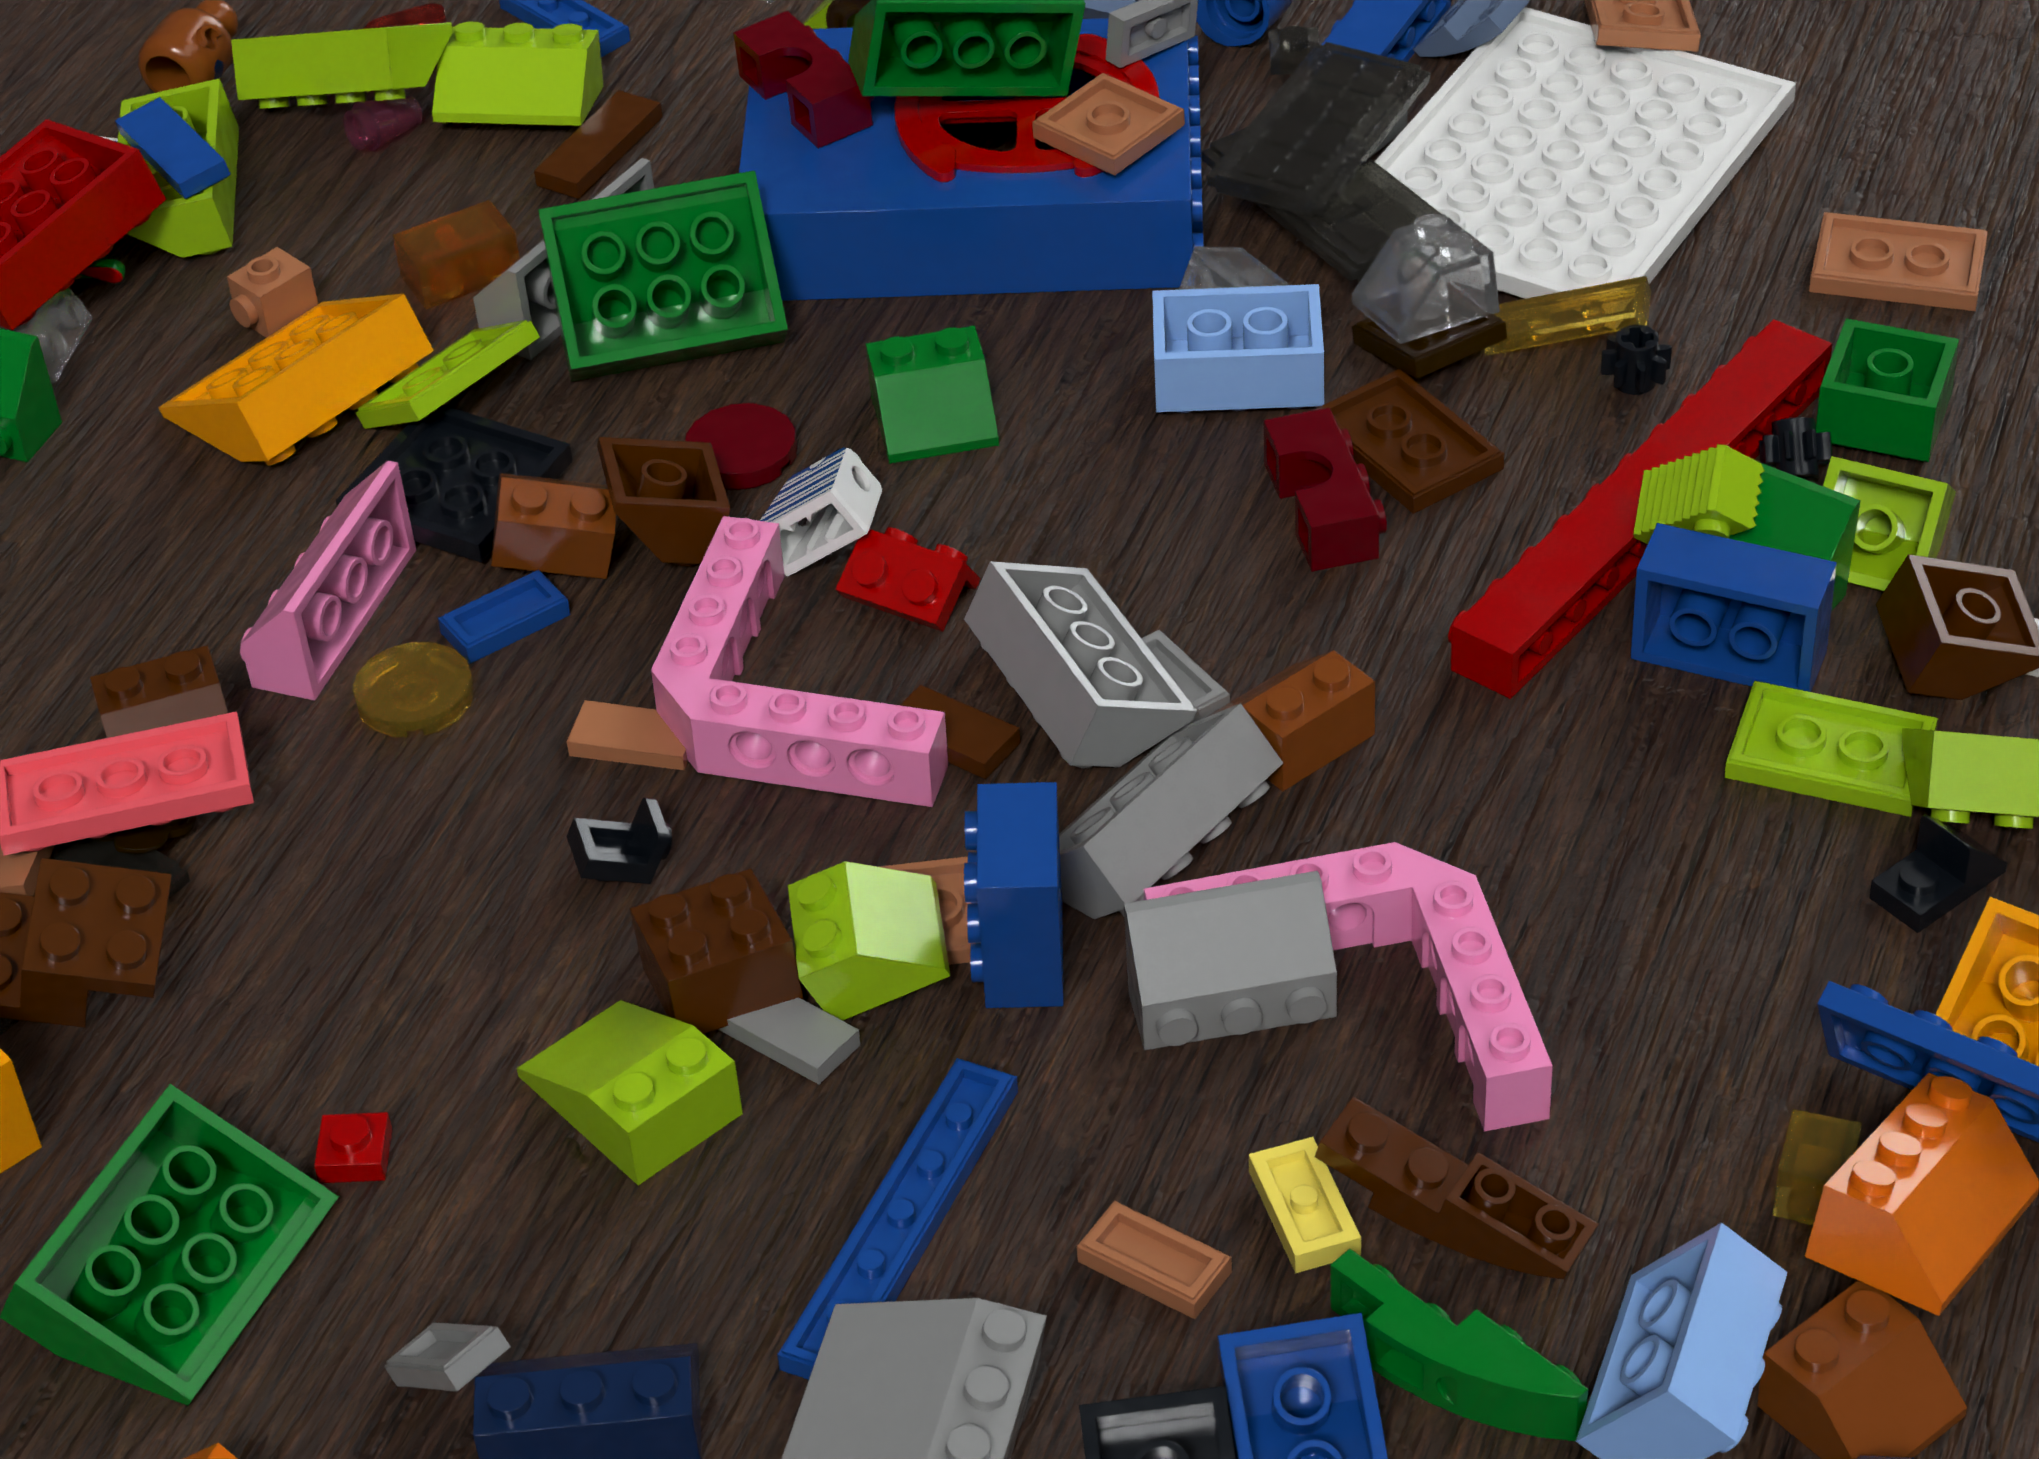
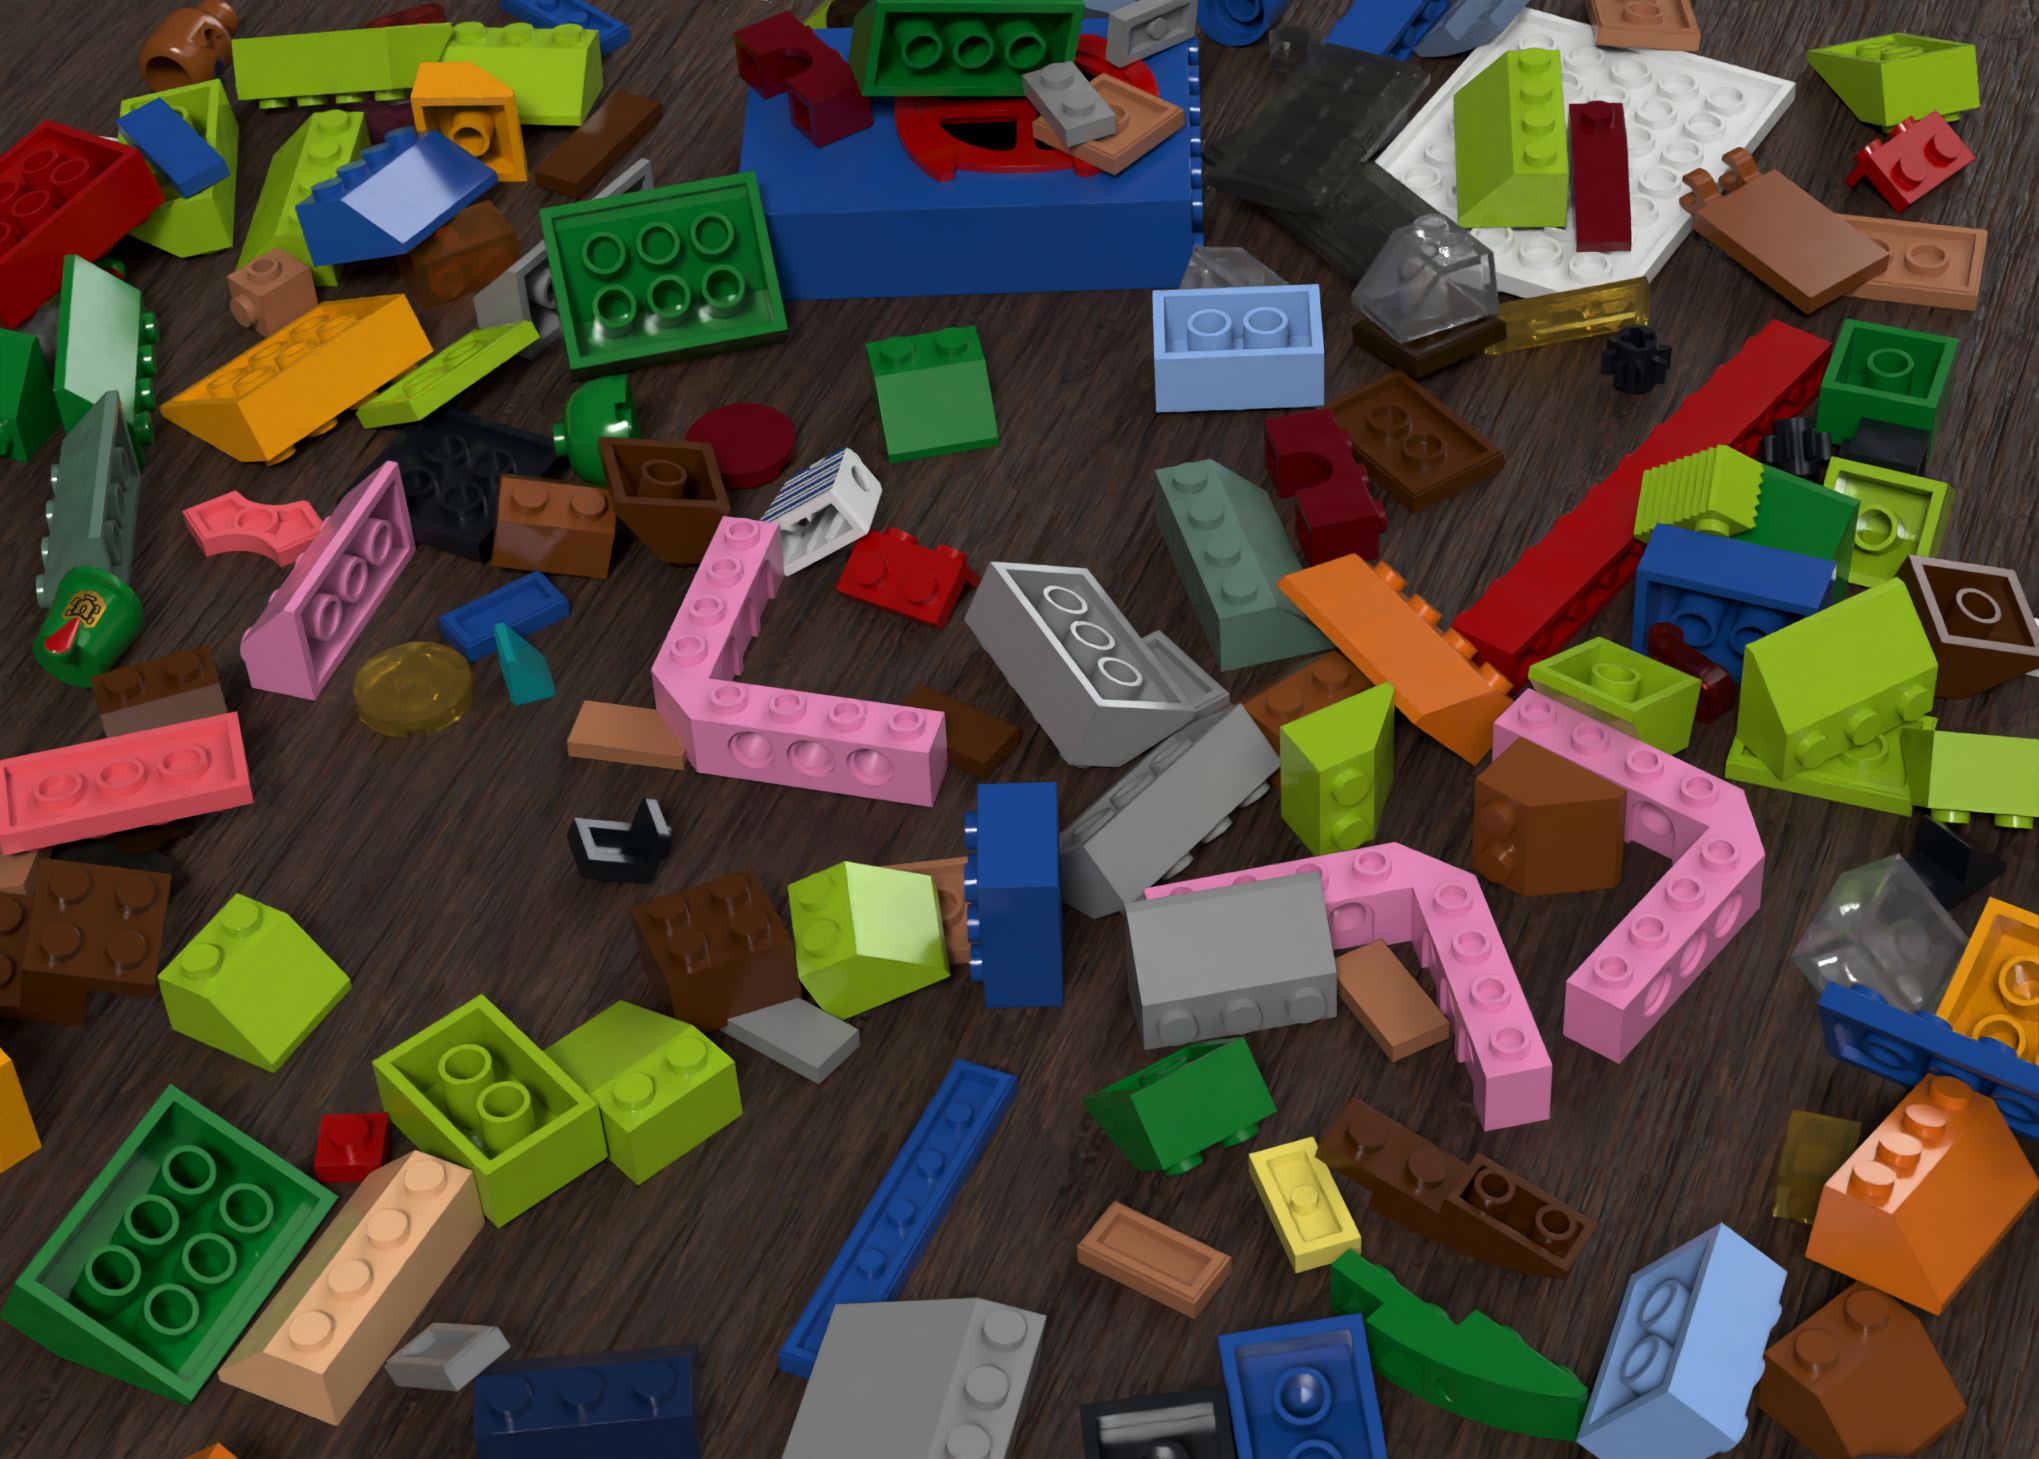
(88, 626): none -> green hat
(94, 499): none -> sand green slope
(105, 347): none -> slope
(244, 525): none -> coral tile
(251, 984): none -> lime slope
(304, 160): none -> lime slope
(359, 1287): none -> light nougat slope
(391, 197): none -> blue slope
(473, 113): none -> light orange slope
(491, 1104): none -> lime brick
(522, 667): none -> teal slope
(593, 411): none -> green cylinder
(1069, 103): none -> light grey plate
(1184, 1105): none -> green slope
(1229, 560): none -> sand green slope
(1339, 770): none -> lime slope
(1389, 1001): none -> nougat tile
(1399, 643): none -> orange slope
(1512, 143): none -> lime slope
(1547, 824): none -> dark orange slope
(1599, 176): none -> dark red slope
(1622, 691): none -> lime slope
(1693, 906): none -> bright pink brick
(1716, 694): none -> clear red plate
(1781, 233): none -> dark orange tile
(1836, 680): none -> lime slope
(1884, 934): none -> clear slope
(1888, 446): none -> black brick
(1900, 77): none -> lime slope
(1913, 161): none -> red bracket

